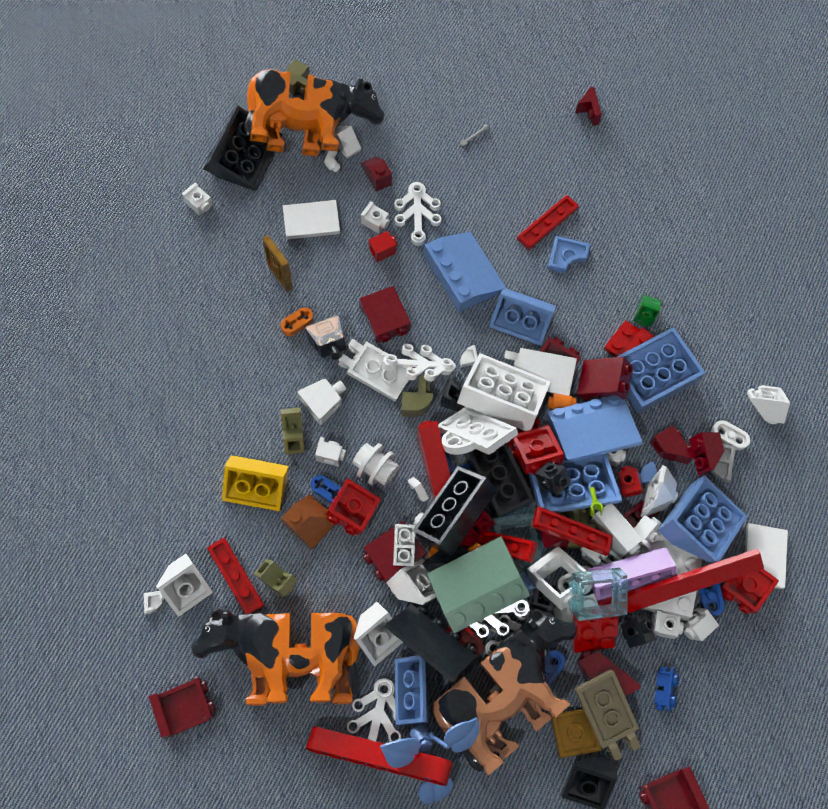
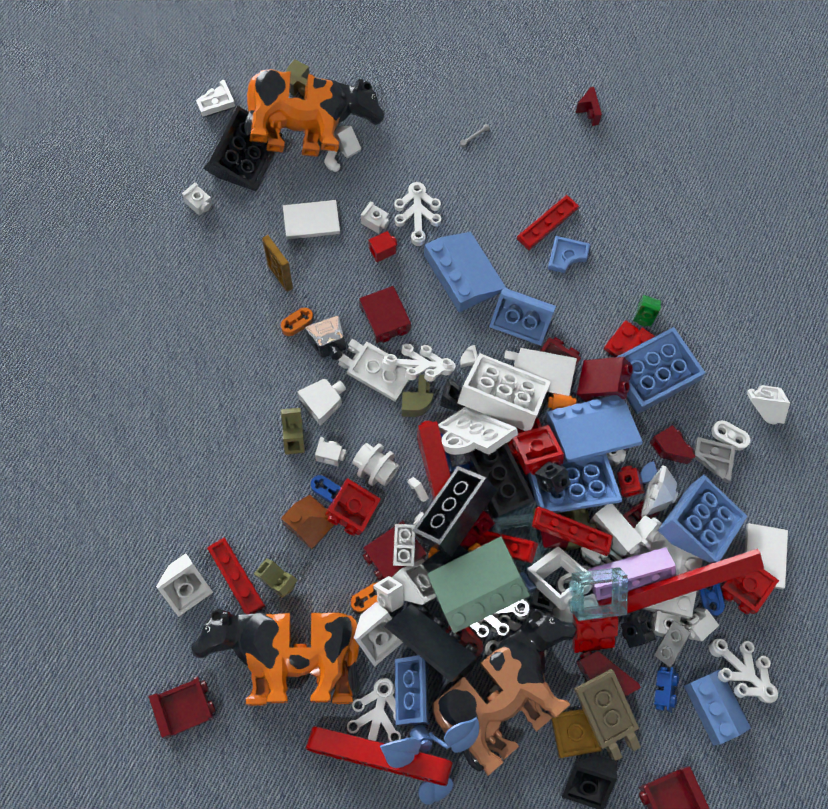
(152, 602): white tile -> none
(215, 100): none -> white wing
(254, 483): yellow slope -> none
(365, 593): none -> orange beam
(377, 172): dark red slope -> none
(389, 594): none -> white brick
(551, 671): blue plate -> none
(595, 504): lime hand -> none
(673, 643): none -> light grey hinge
(706, 450): dark red slope -> none
(717, 708): none -> medium blue slope
(746, 671): none -> white plant

